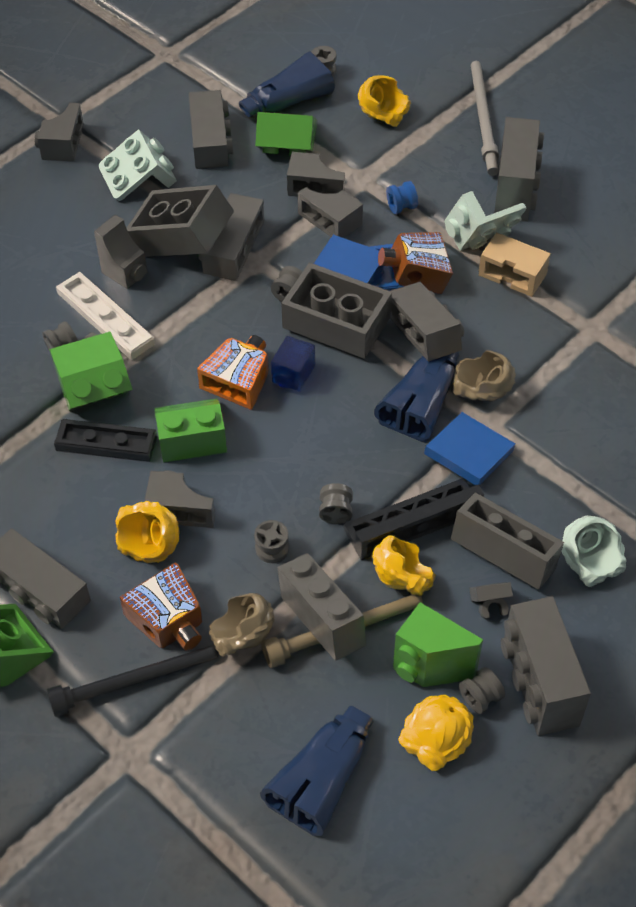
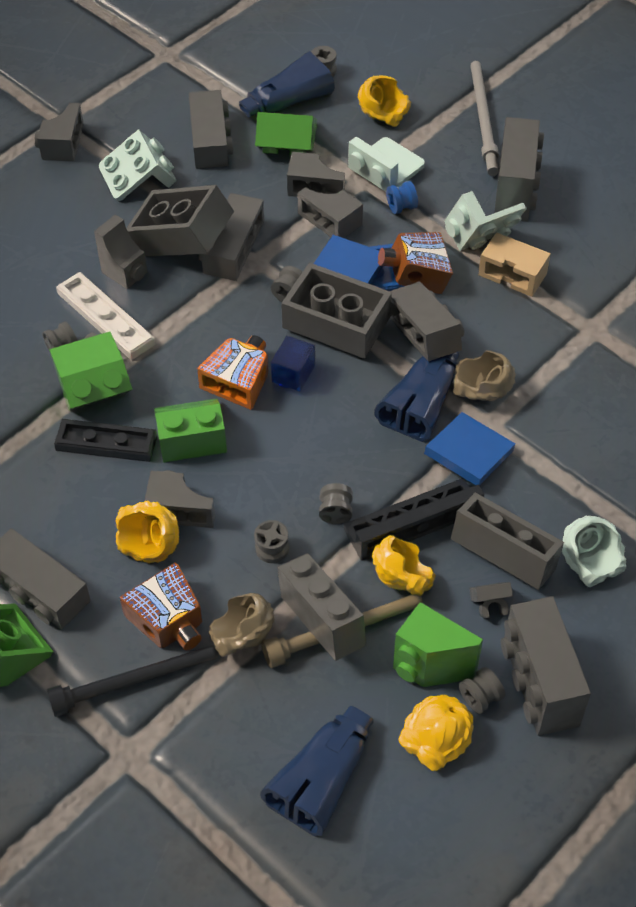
(384, 162): none -> light aqua bracket

